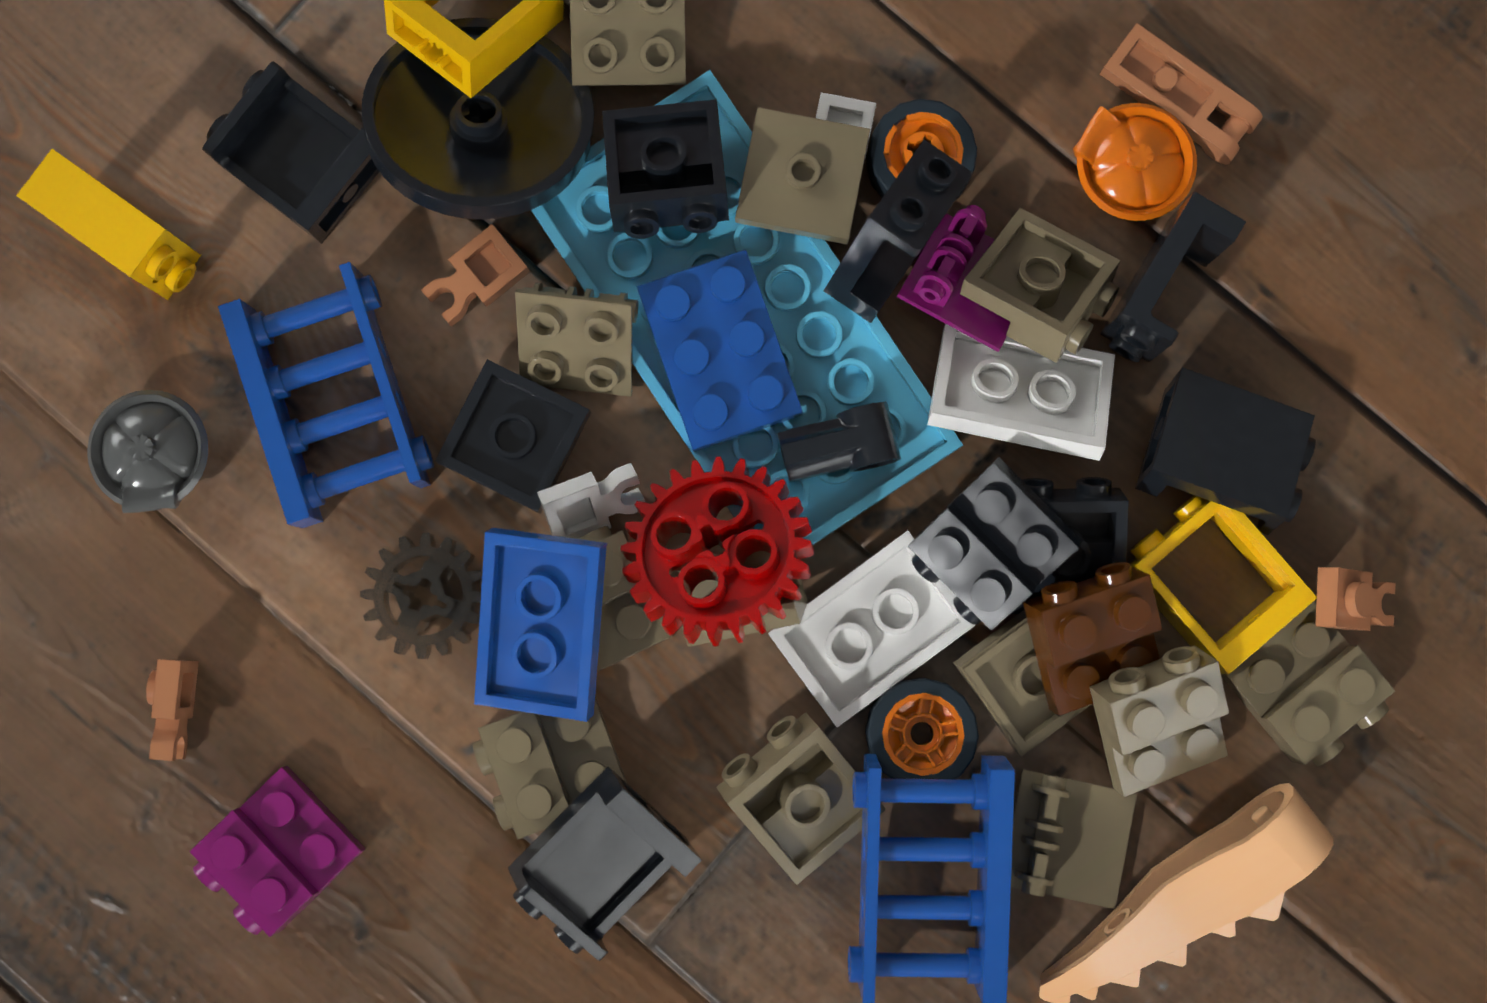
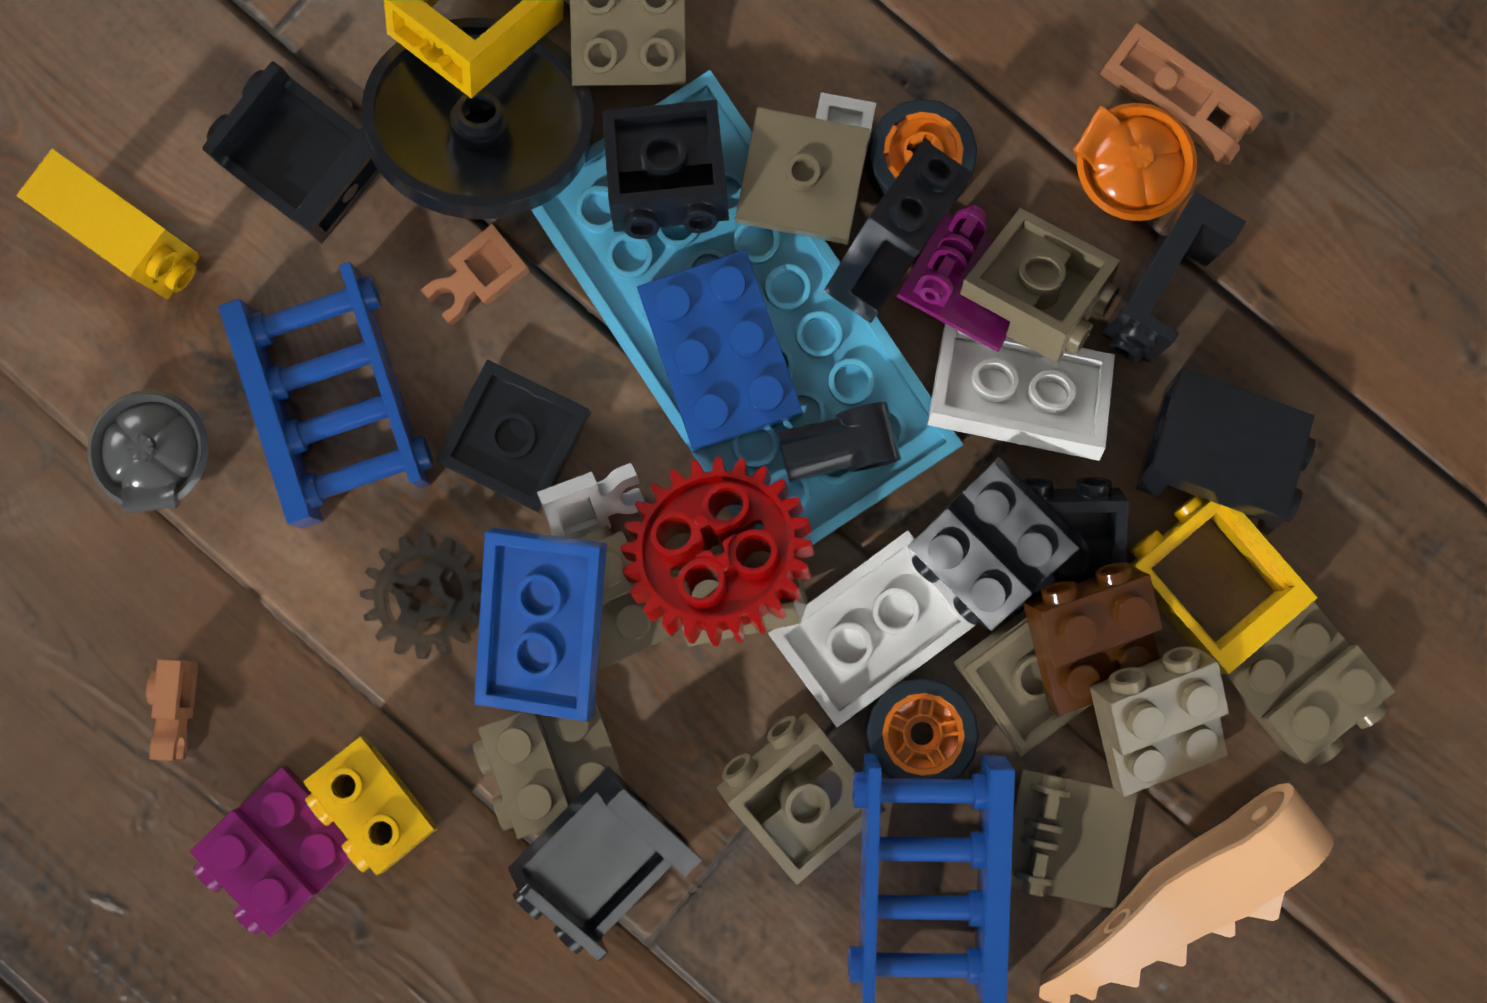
(377, 799): none -> yellow brick
(576, 339): dark tan hinge -> none
(1351, 600): nougat plate -> none

